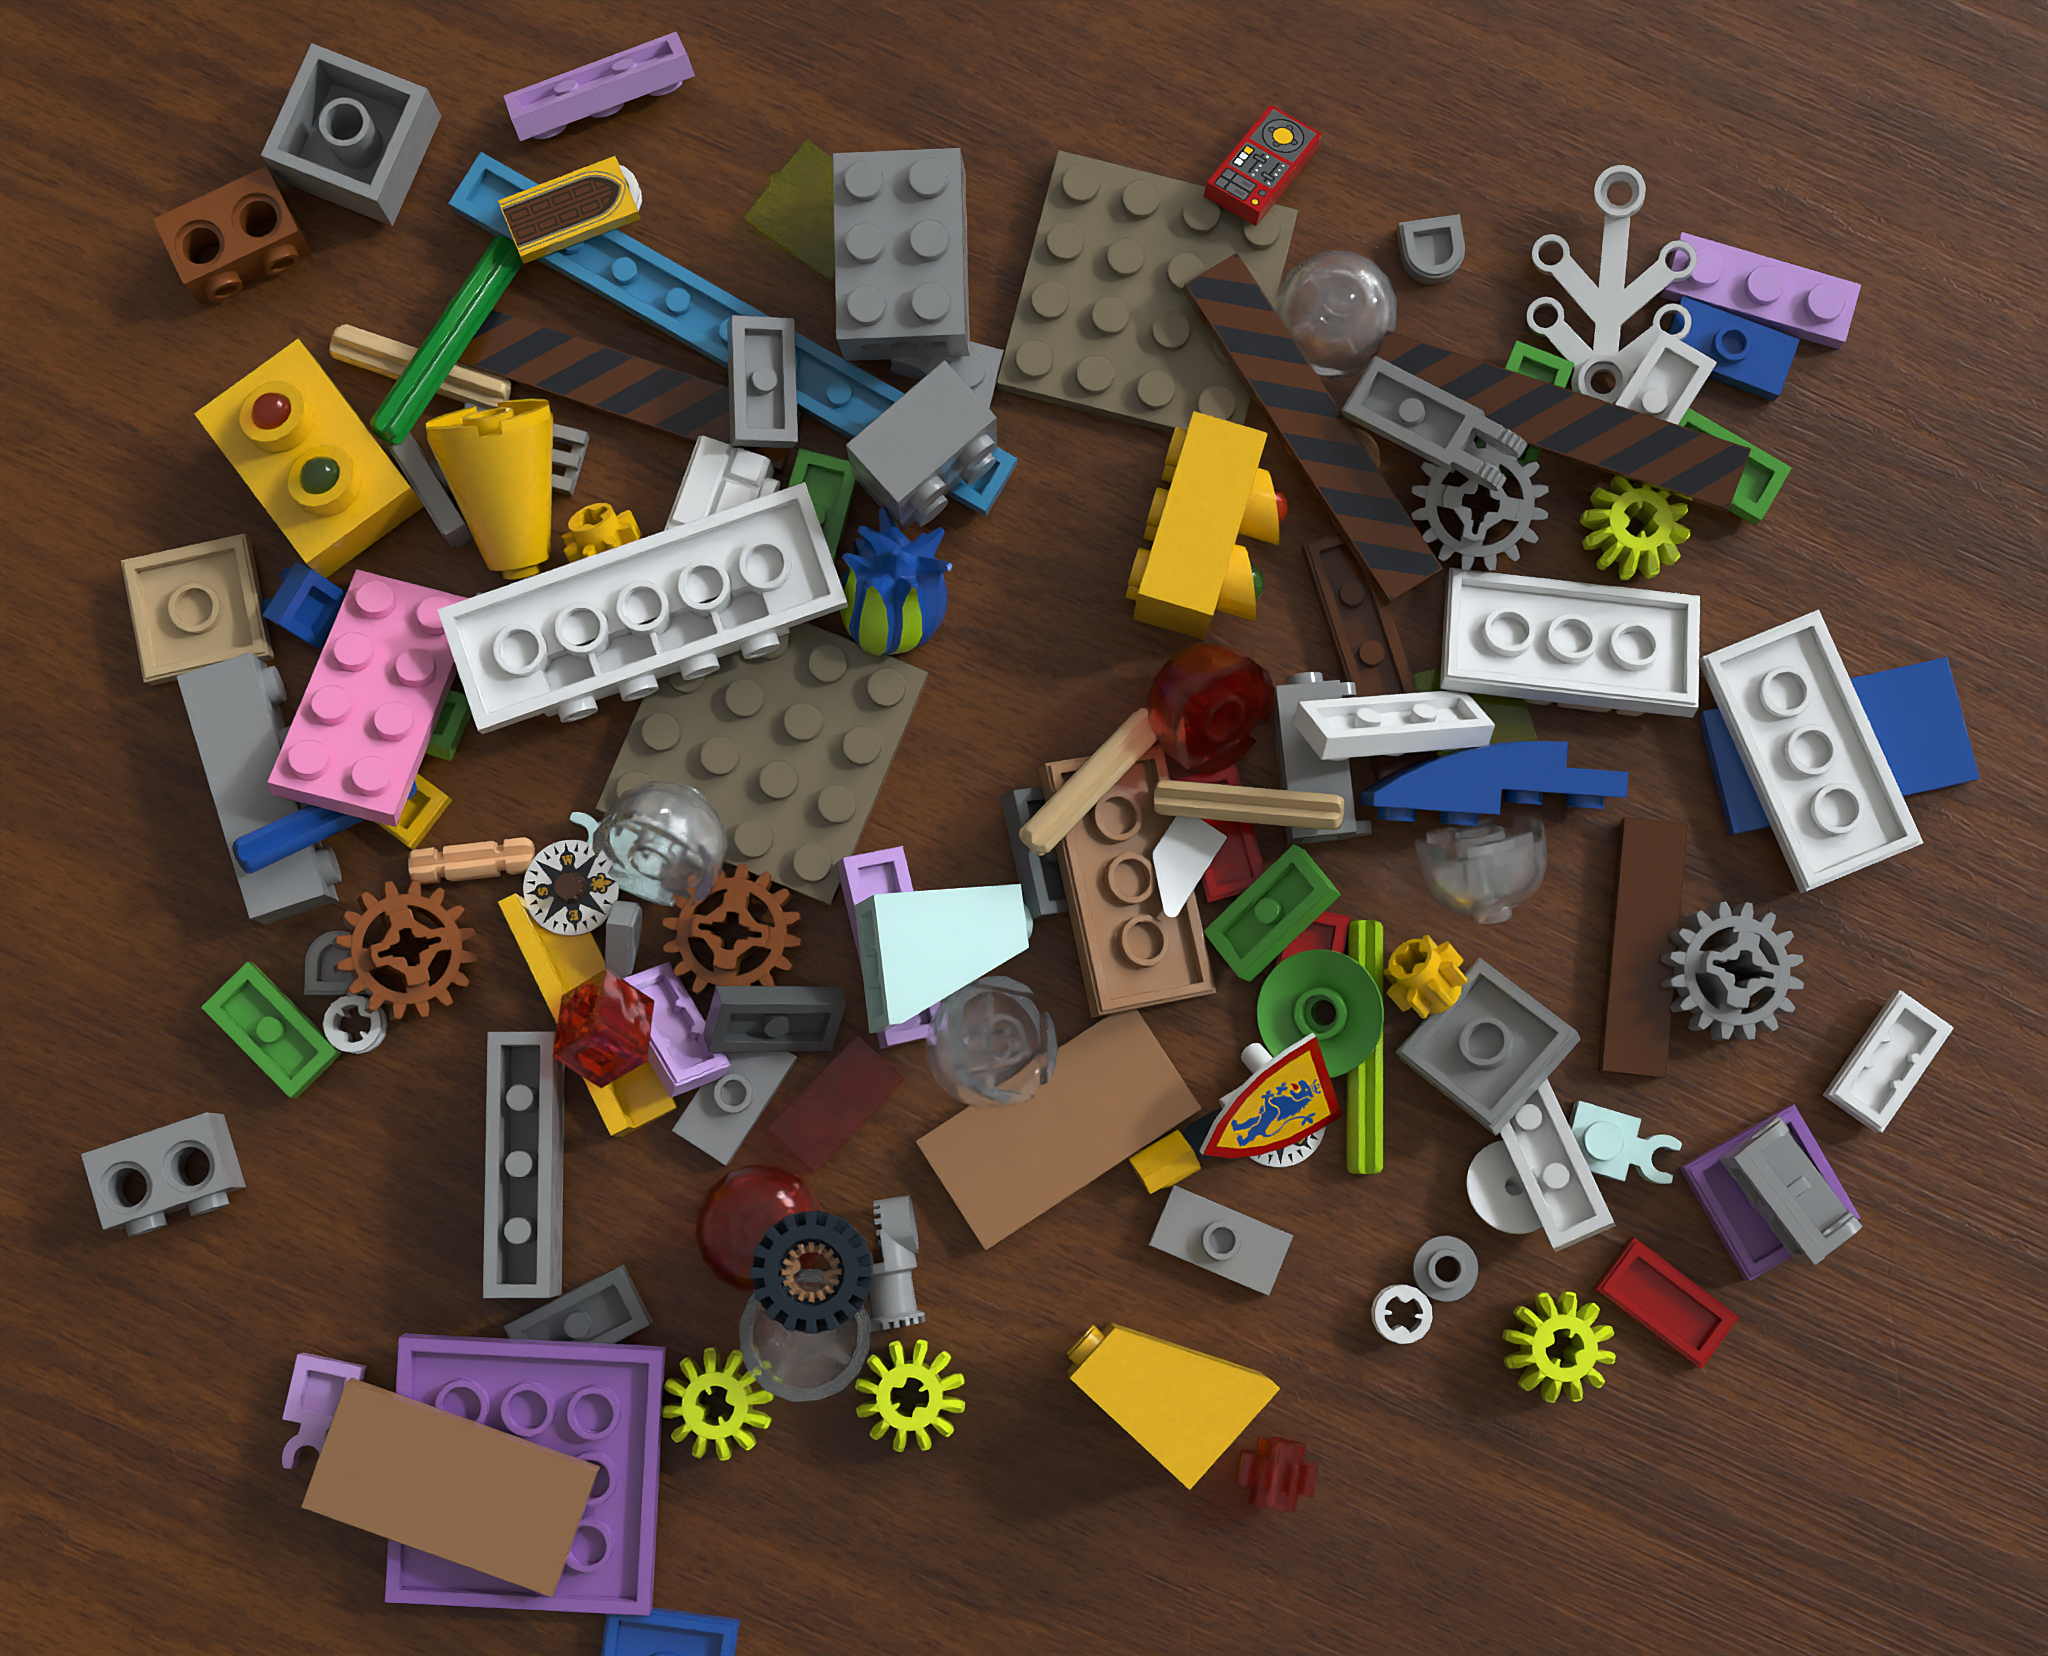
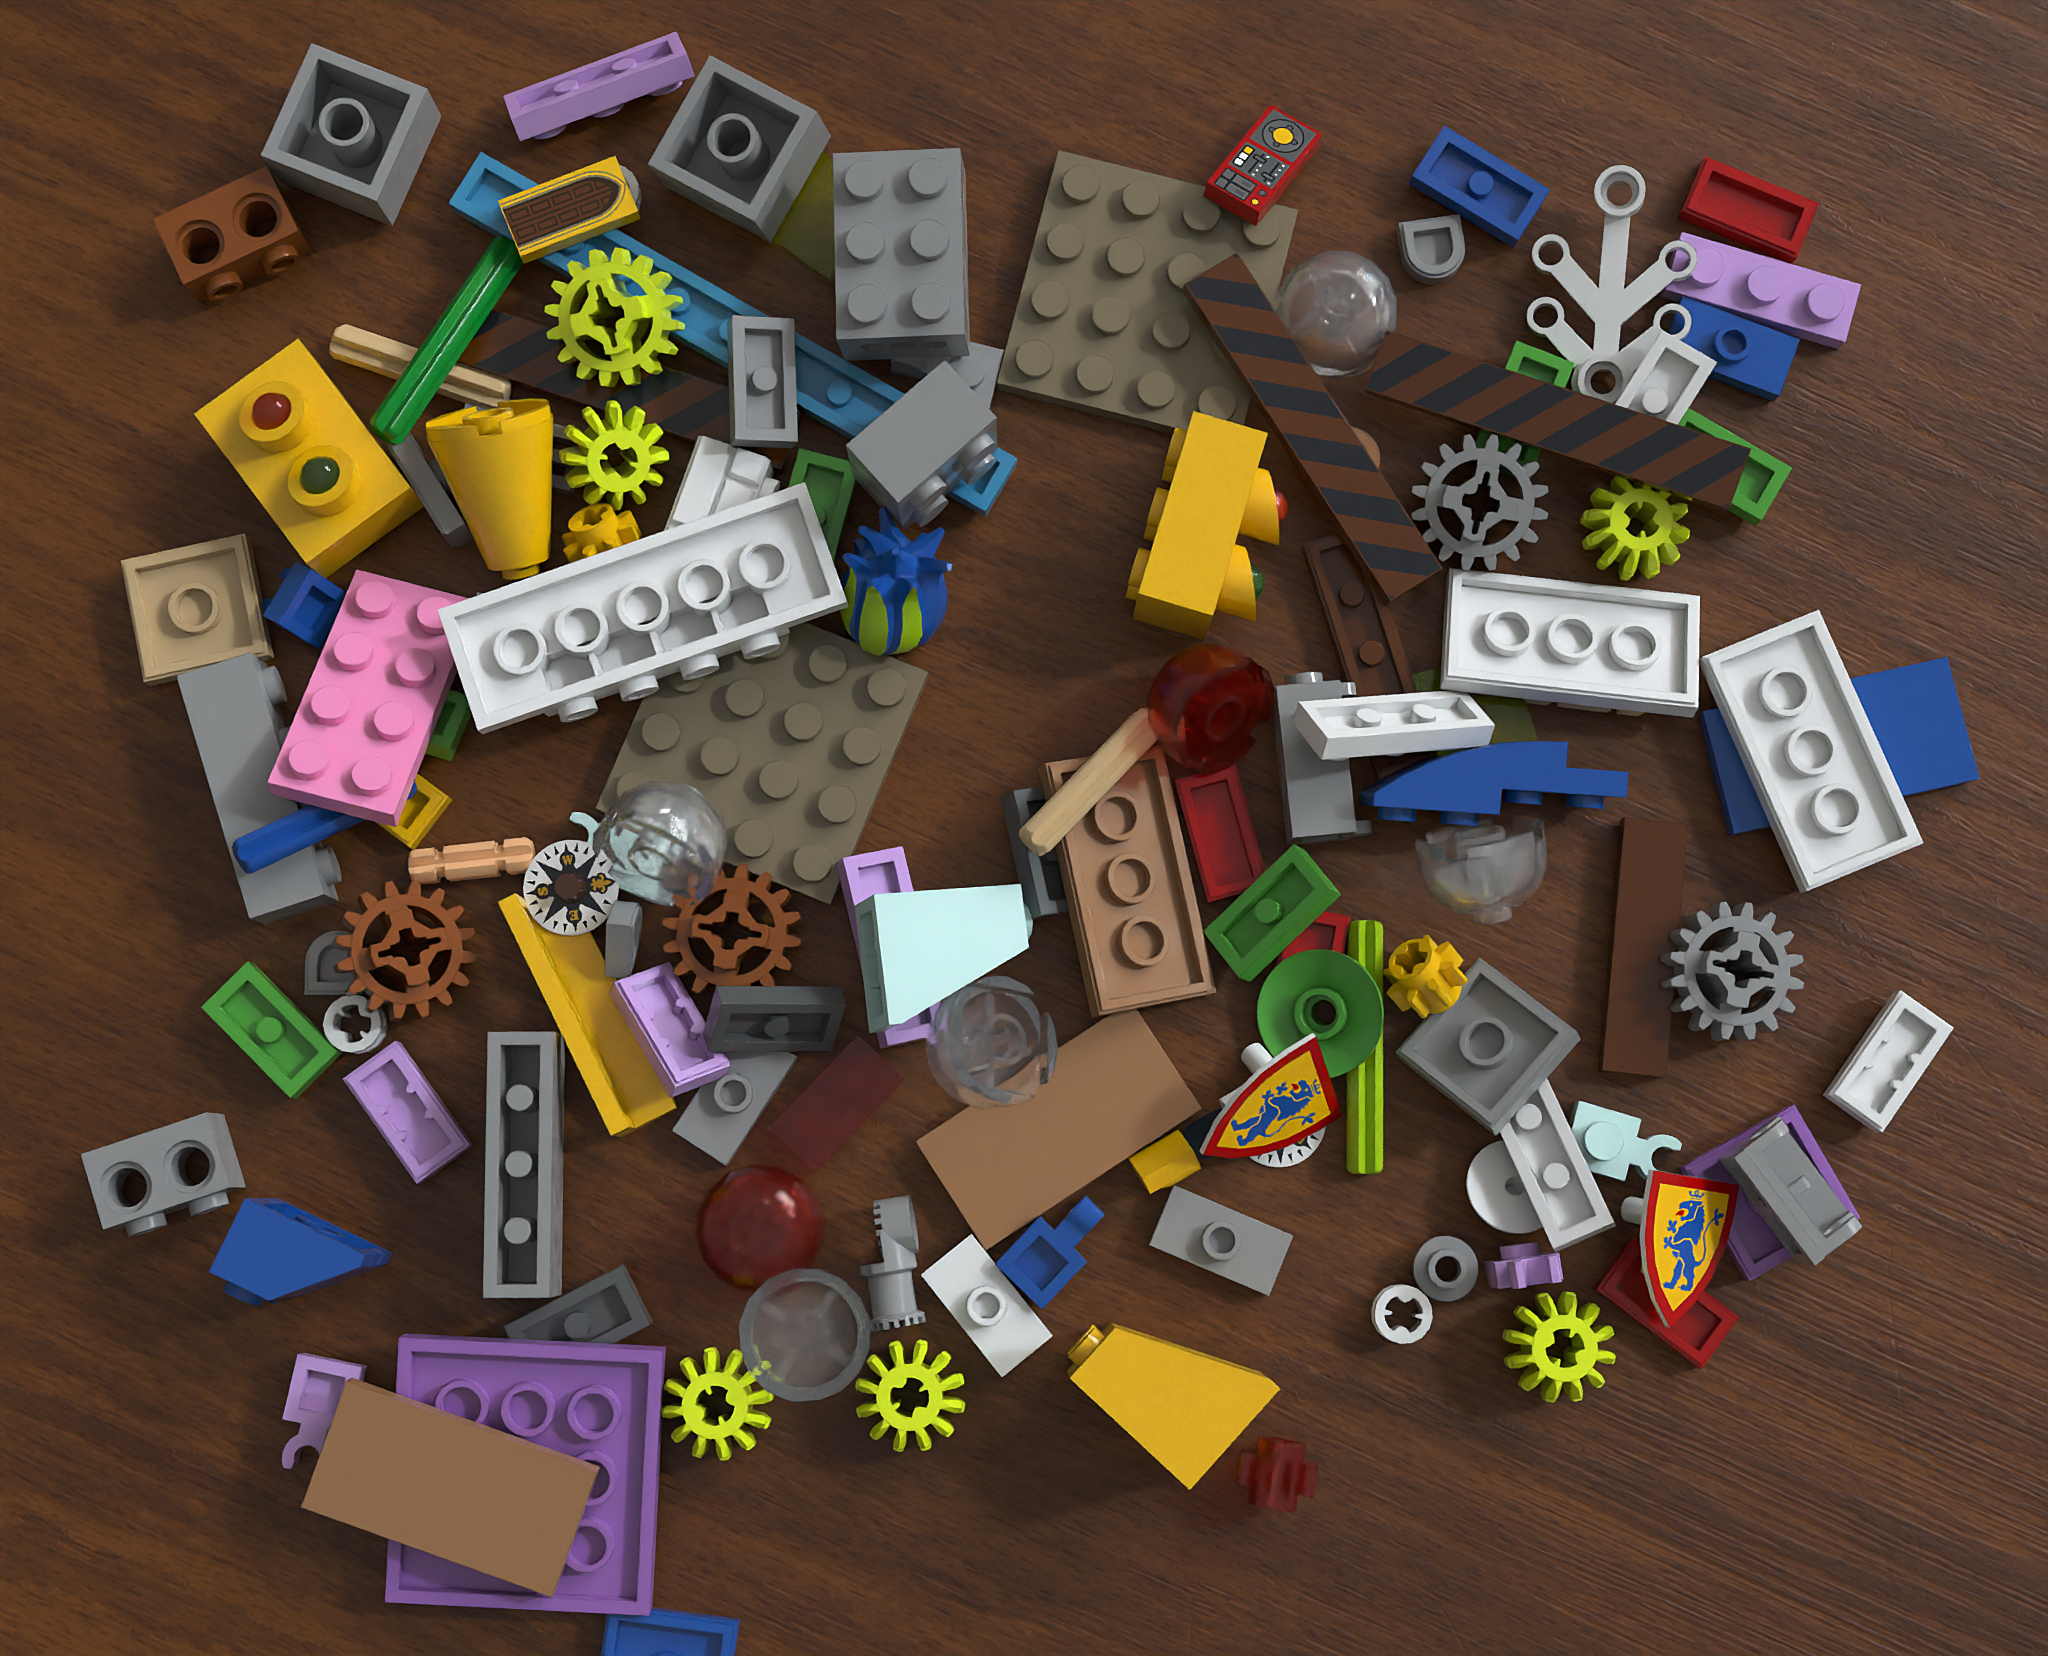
(288, 1253): none -> blue slope
(408, 1112): none -> lavender plate
(590, 323): none -> neon yellow gear
(603, 1028): clear red brick -> none
(626, 434): none -> neon yellow gear
(740, 148): none -> light grey brick
(778, 1260): black bush -> none
(986, 1305): none -> white plate
(1045, 1256): none -> blue plate
(1183, 859): white sticker -> none
(1249, 804): tan axle -> none
(1429, 422): light grey hinge -> none
(1479, 186): none -> blue plate
(1523, 1266): none -> lavender plate
(1681, 1236): none -> shield
(1748, 210): none -> red tile

